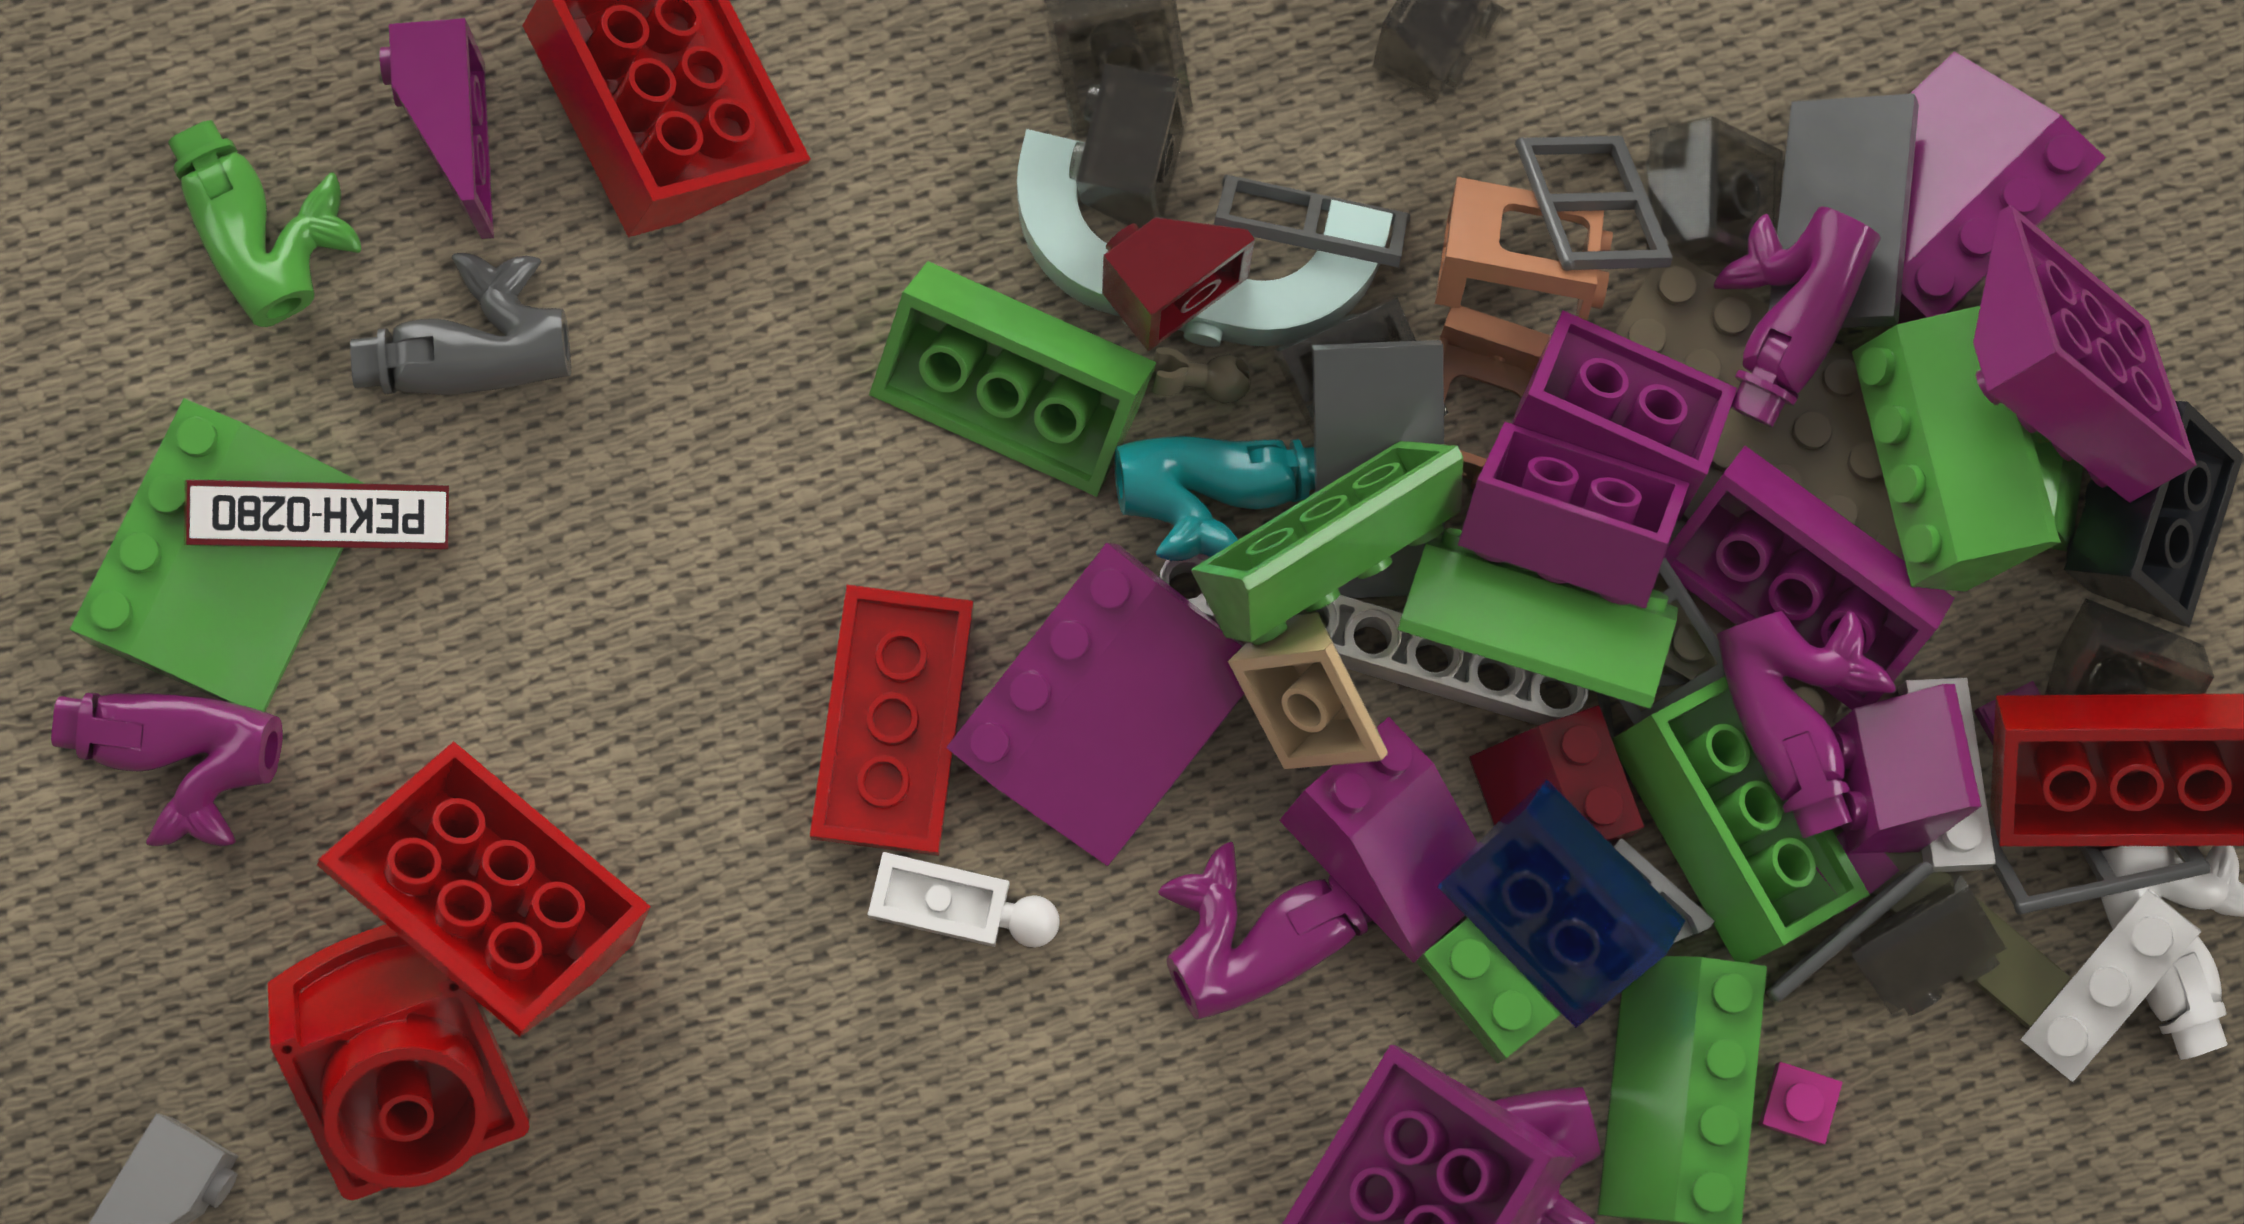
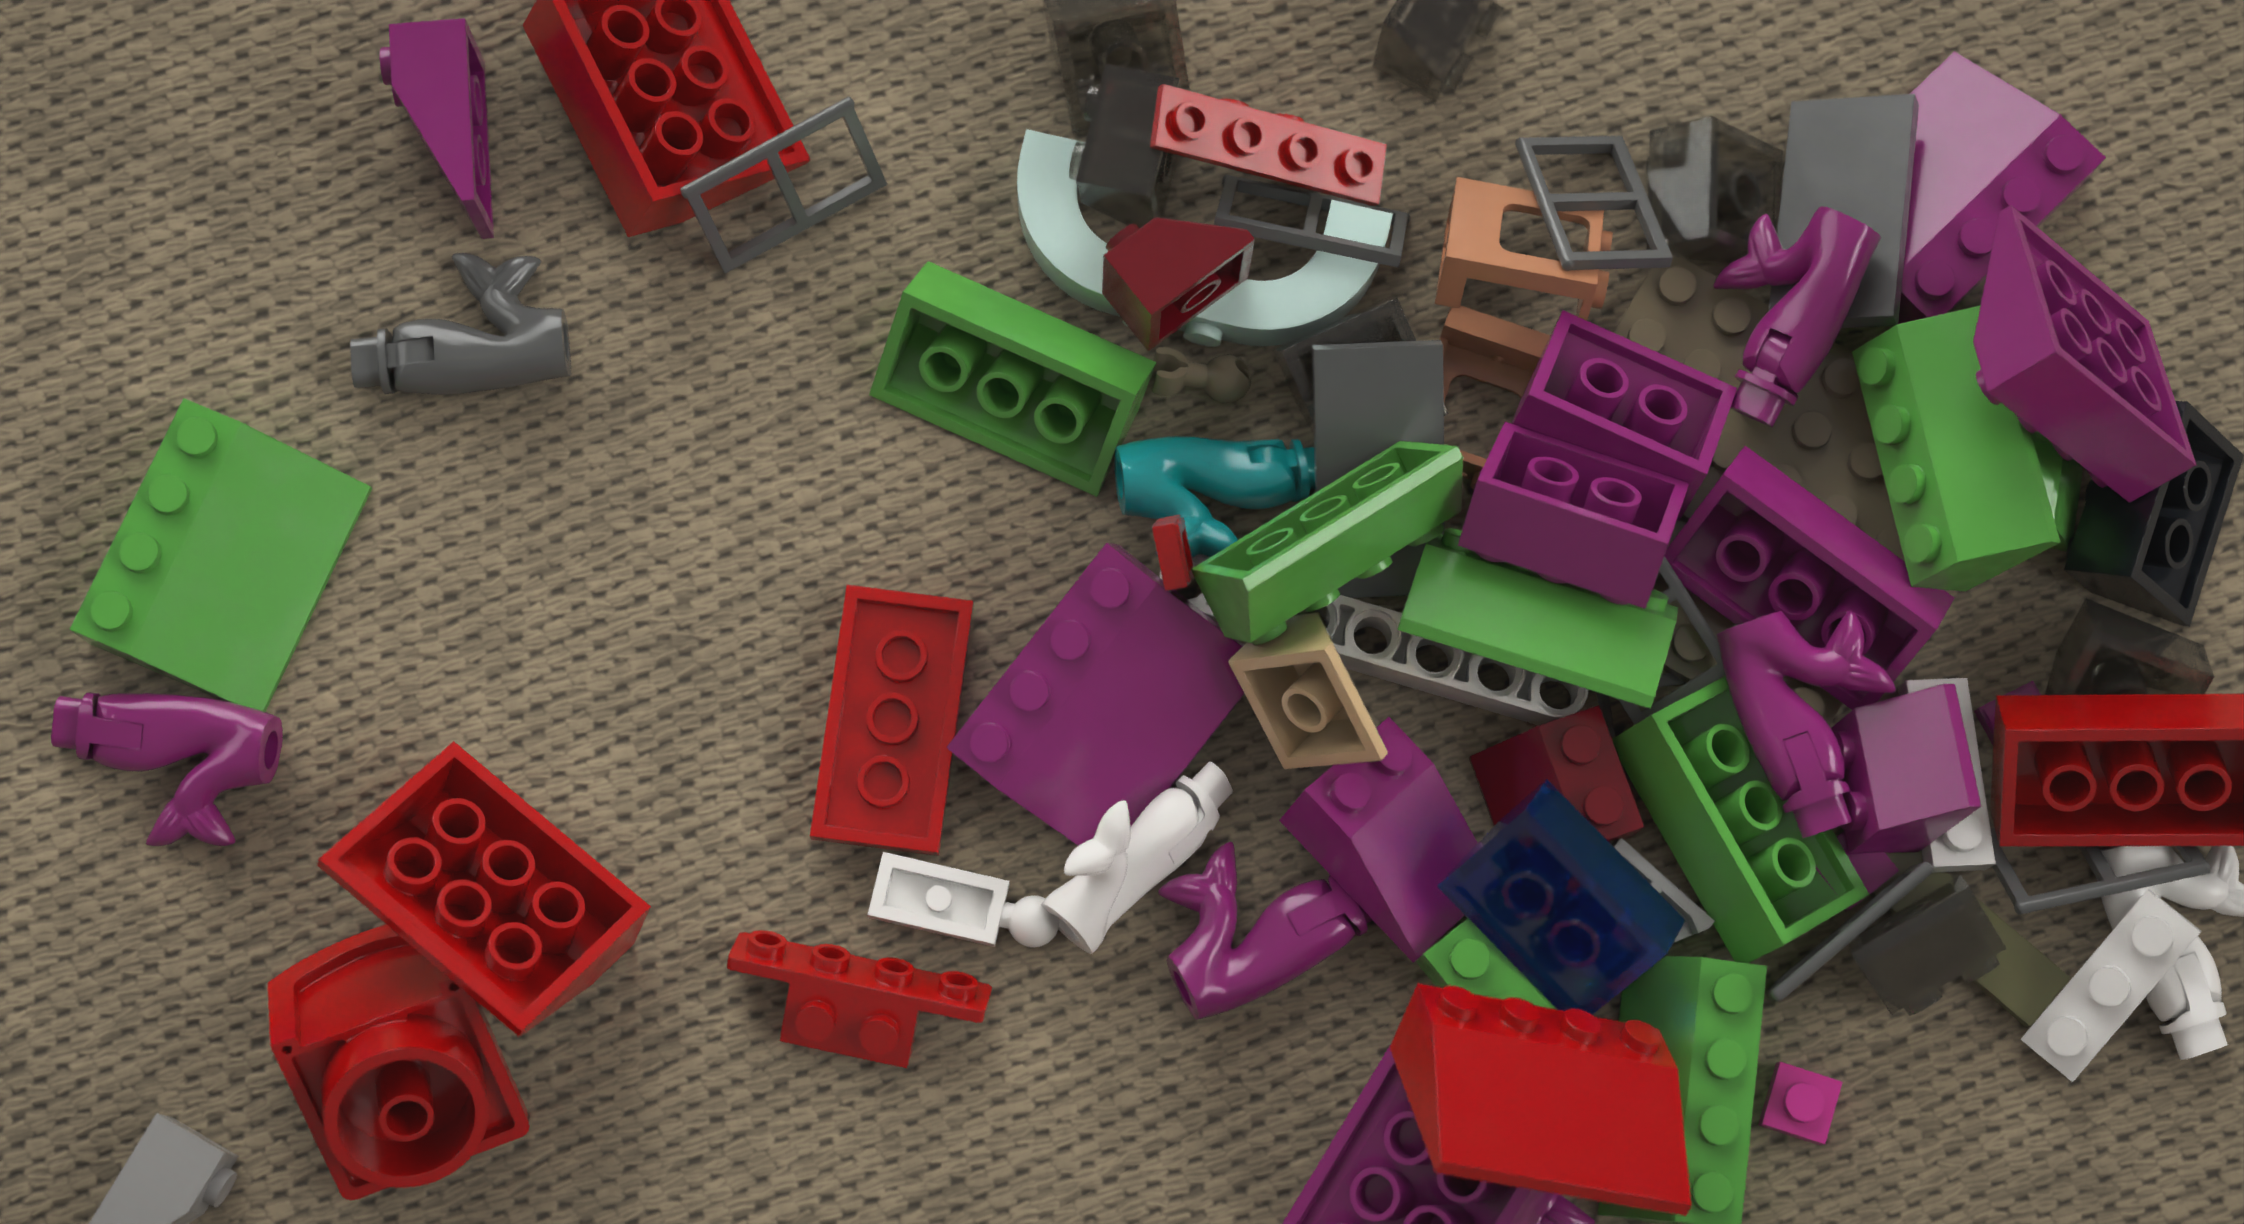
(232, 219): bright green piece -> none
(315, 514): tile -> none
(801, 218): none -> dark grey window
(855, 1001): none -> red bracket
(1131, 860): none -> white piece
(1173, 552): none -> red tile
(1267, 145): none -> bracket
(1544, 1098): none -> red slope

